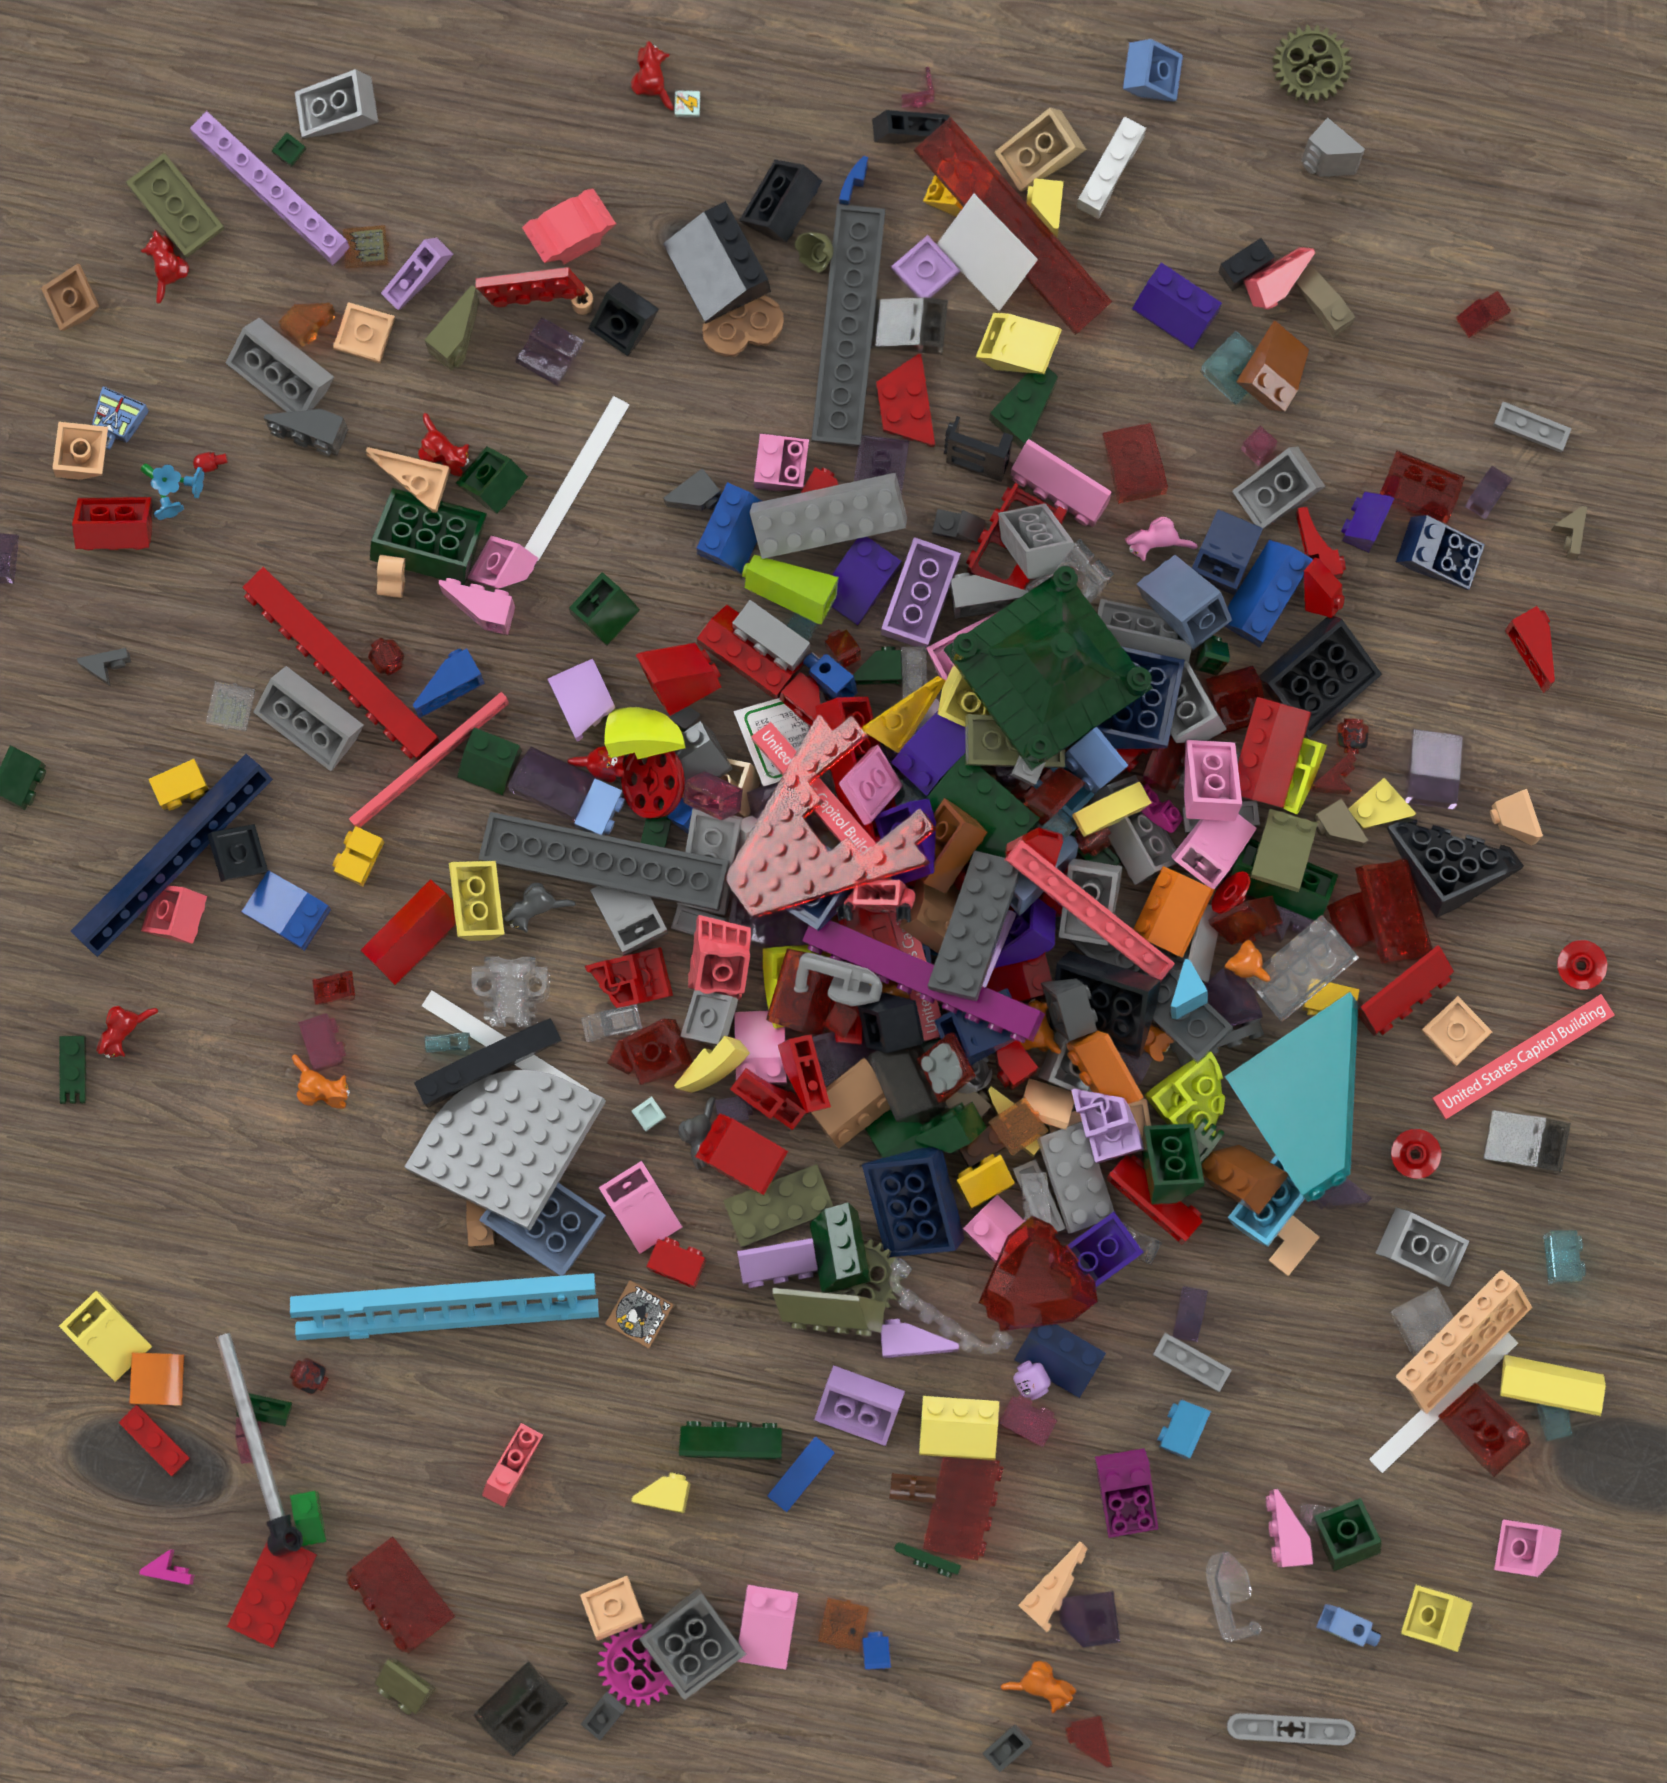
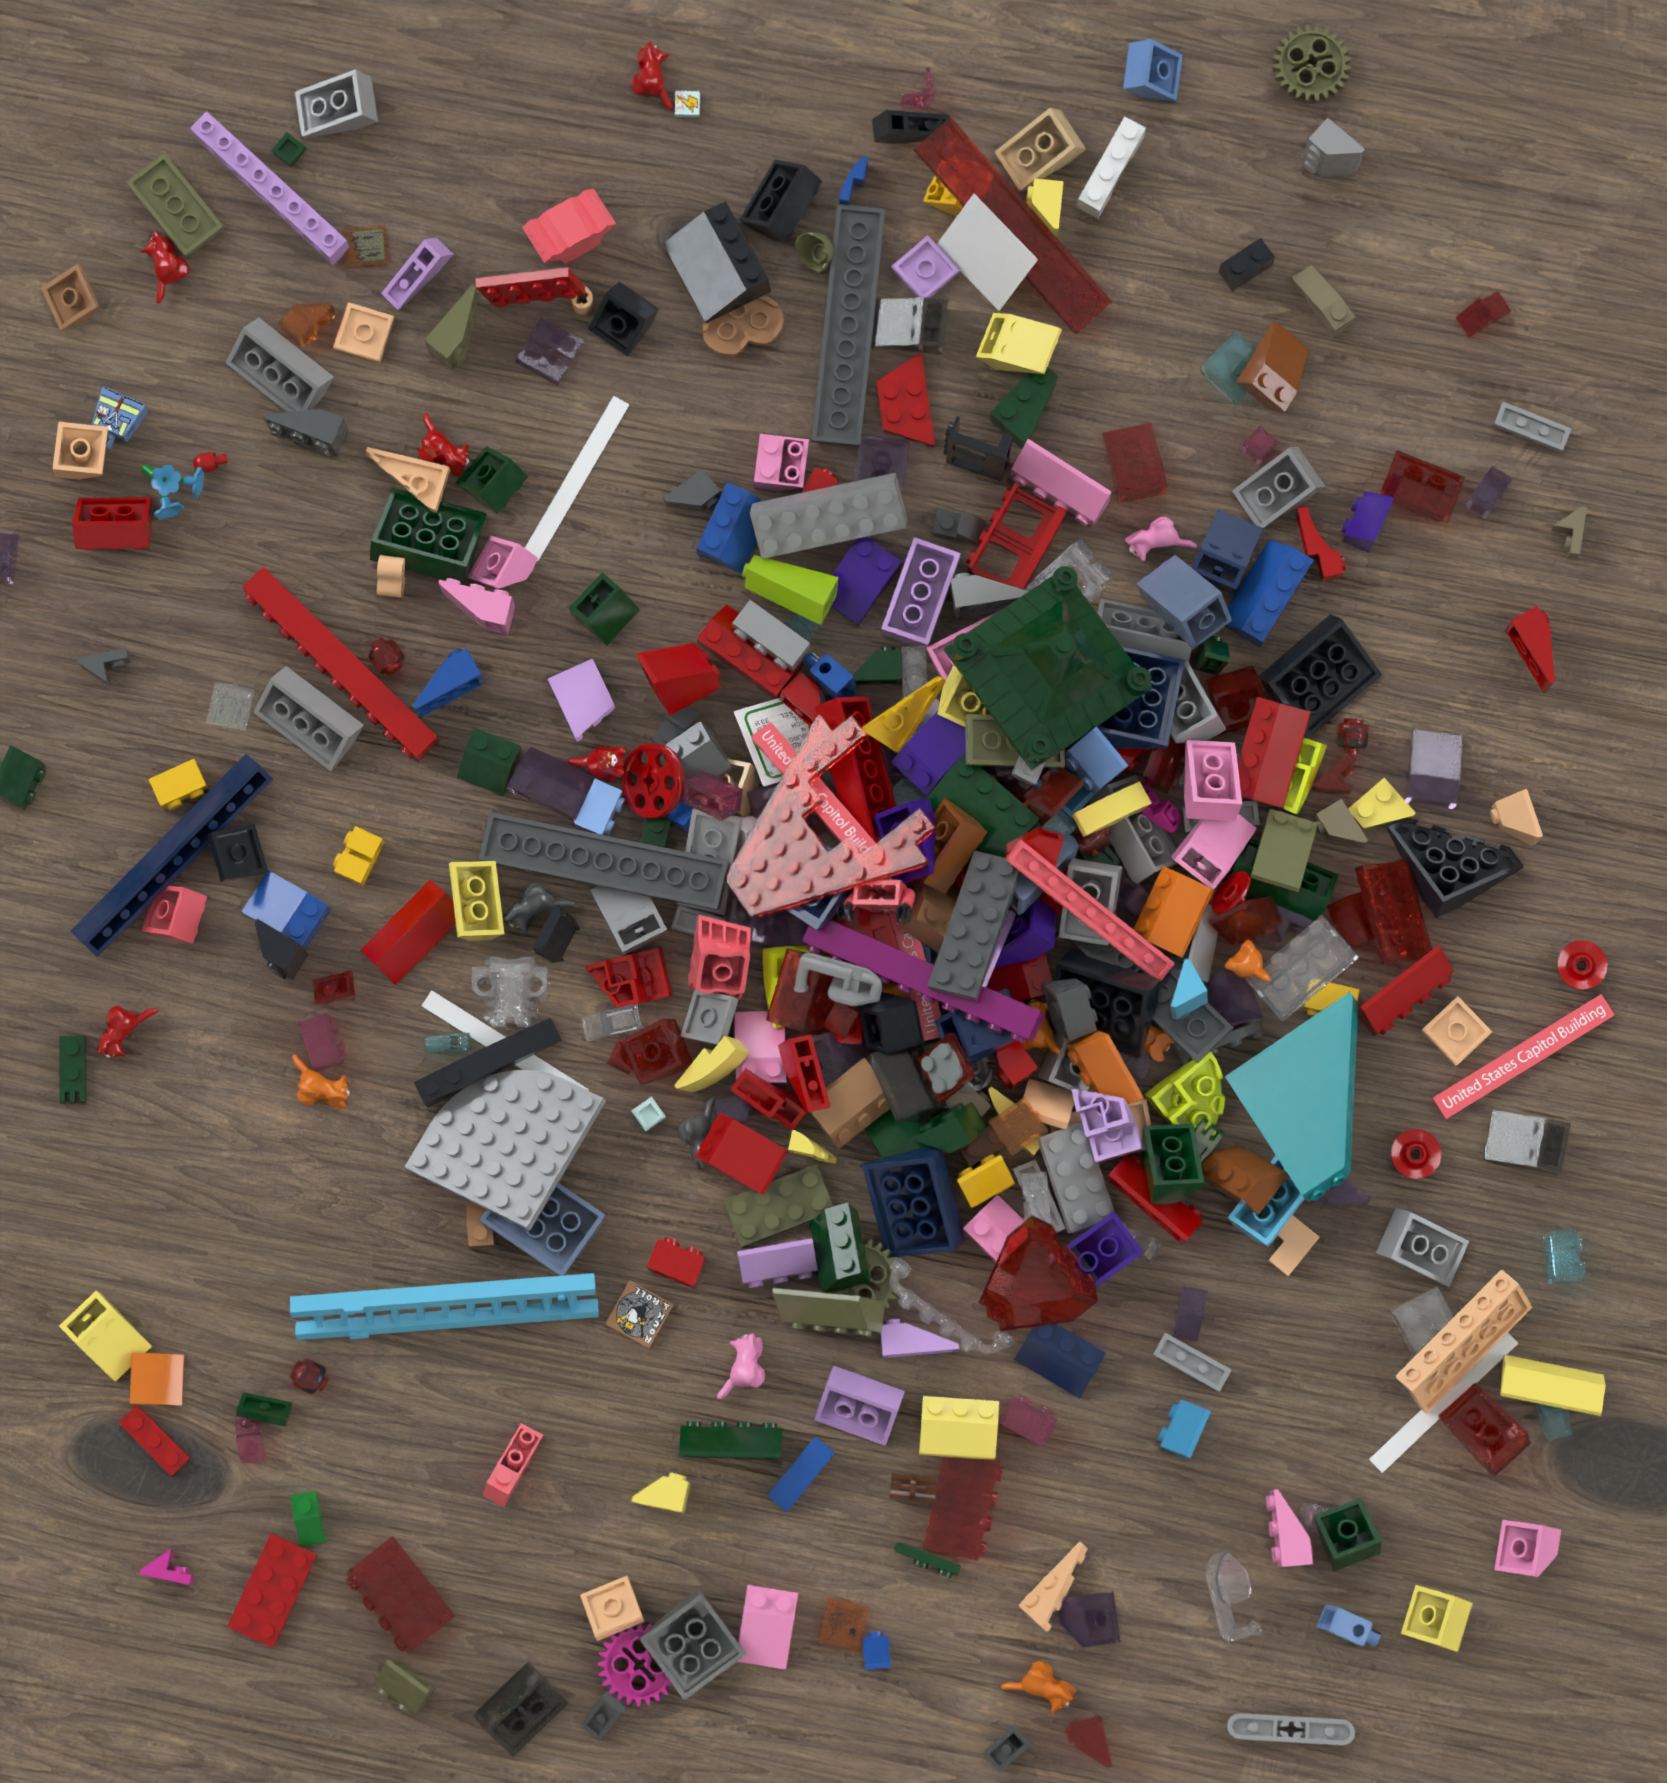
(281, 952): none -> black slope
(283, 1537): flat silver piece -> none
(429, 761): coral tile -> none
(556, 935): none -> black slope
(640, 1207): bright pink slope -> none
(641, 732): neon yellow brick -> none
(746, 1368): none -> bright pink animal
(803, 1145): none -> light yellow slope
(843, 648): clear red slope -> none
(871, 784): bright pink tile -> none
(1032, 1380): lavender head -> none
(1035, 539): light grey slope -> none
(1126, 1492): magenta slope -> none
(1131, 897): none -> slope
(1177, 306): dark purple slope -> none
(1277, 279): coral slope -> none
(1322, 590): red slope -> none
(1440, 552): dark blue slope -> none

